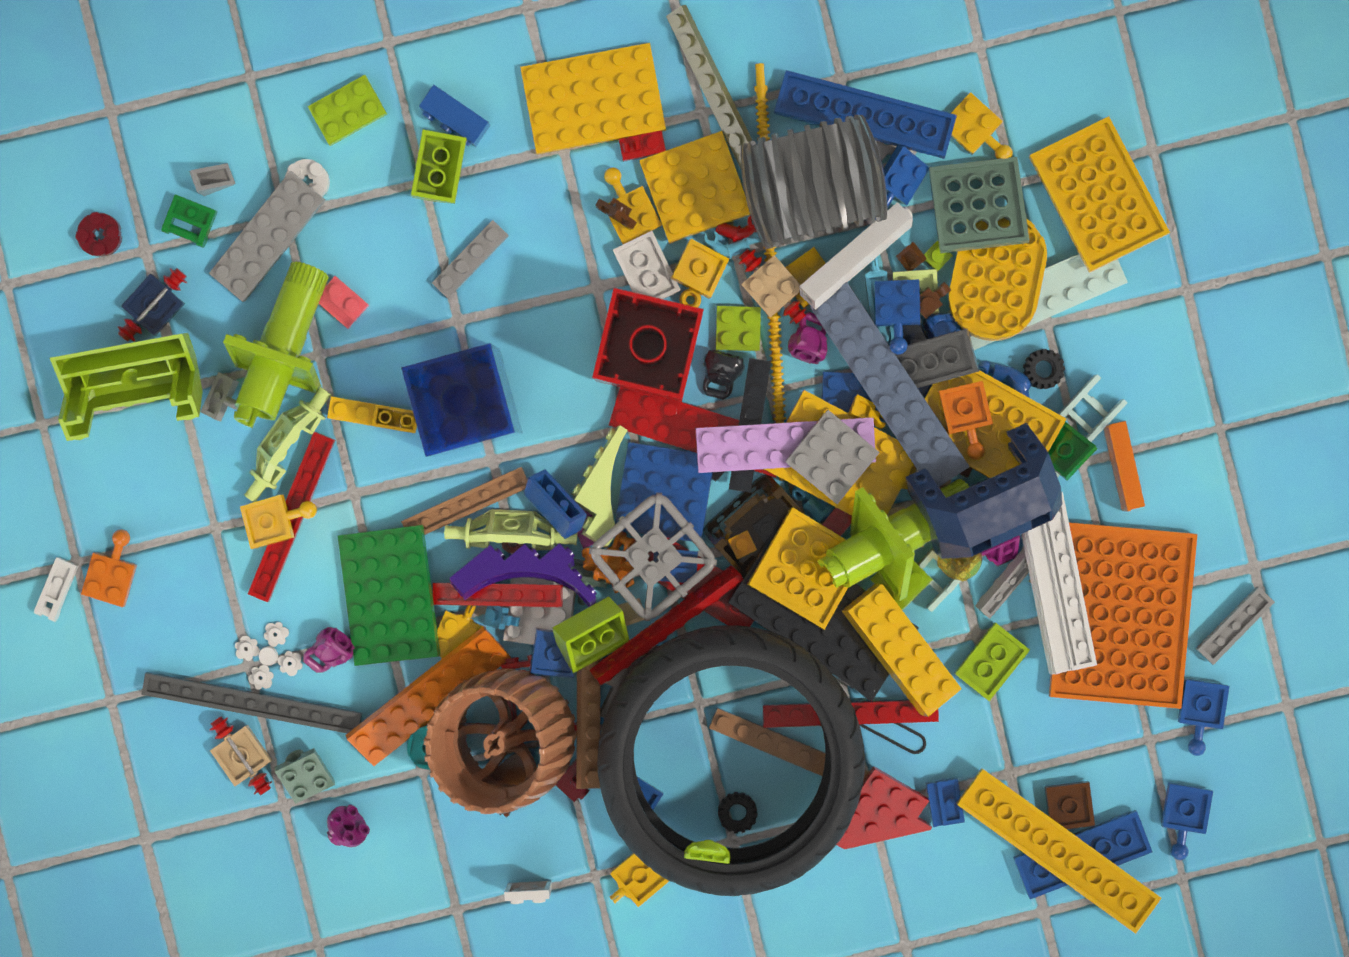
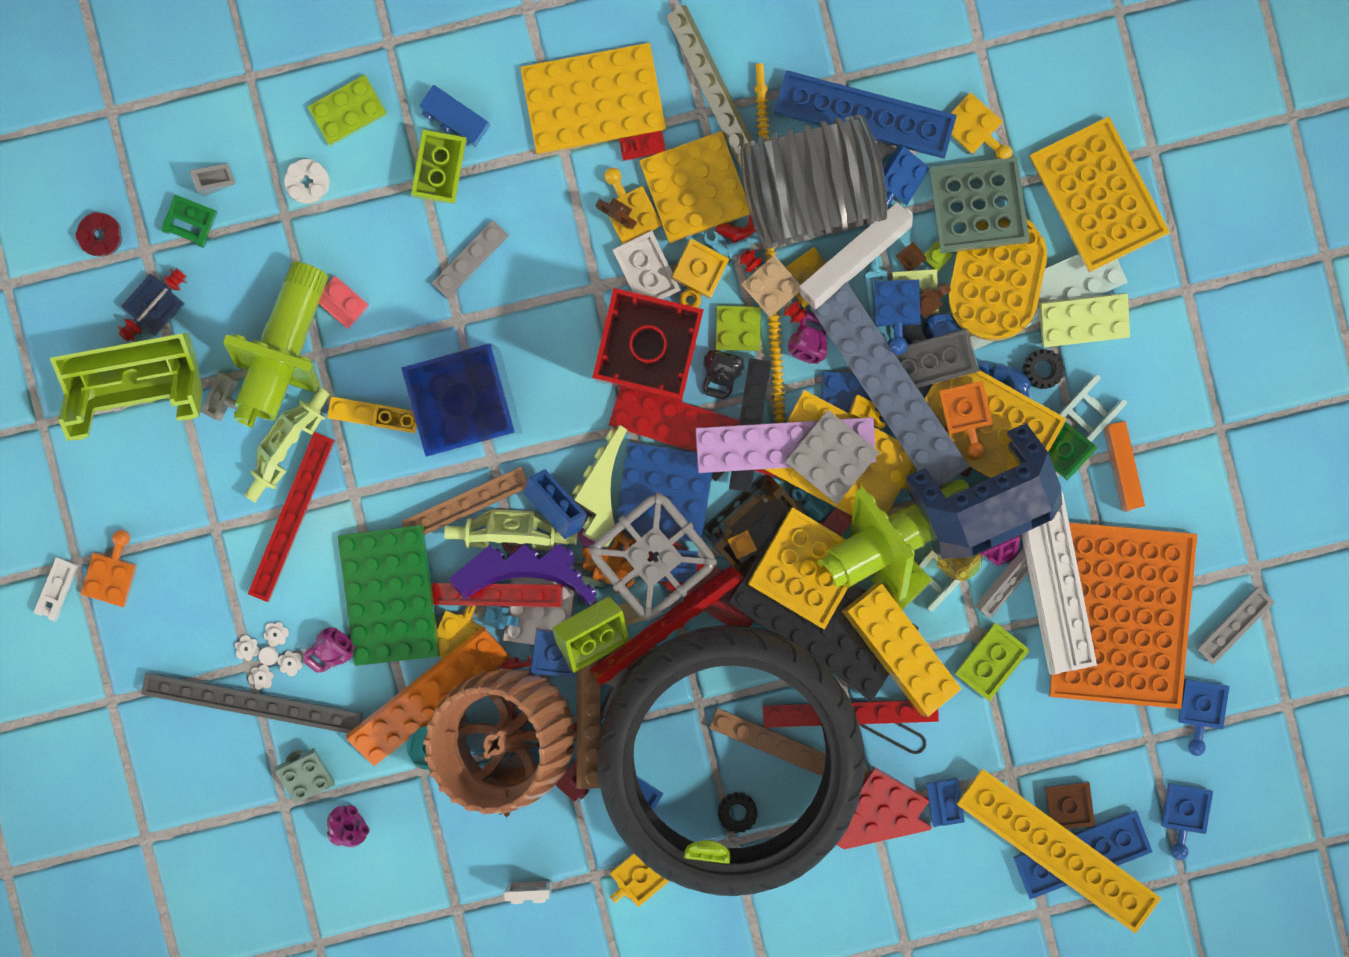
(241, 755): tan plate -> none
(267, 236): light grey plate -> none
(270, 522): yellow plate -> none
(1084, 320): none -> yellowish green plate

